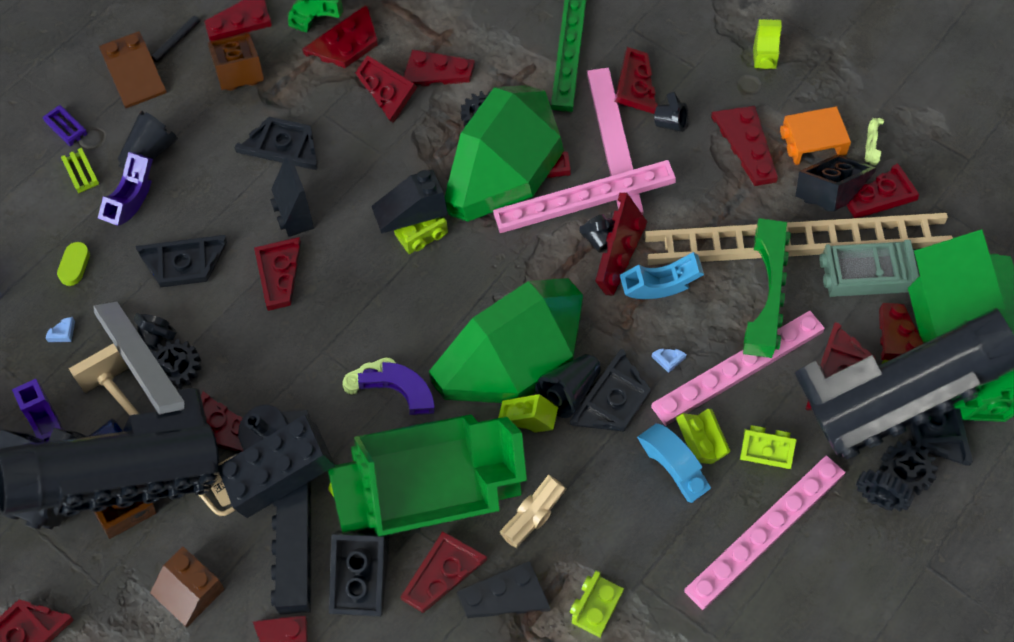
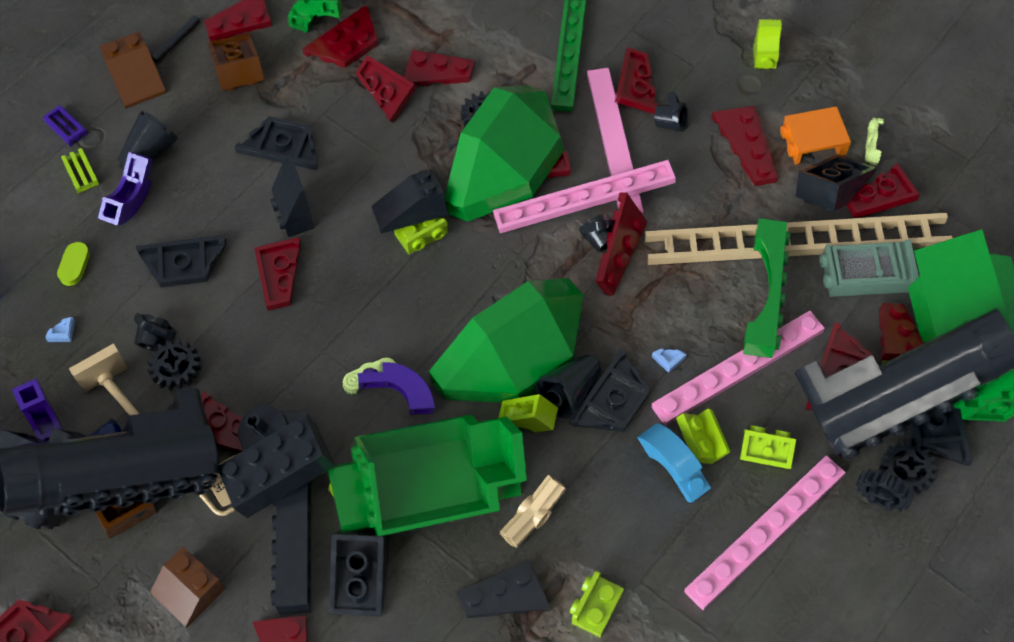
(139, 358): light grey tile -> none
(441, 571): dark red wing -> none
(661, 281): dark azure arch -> none

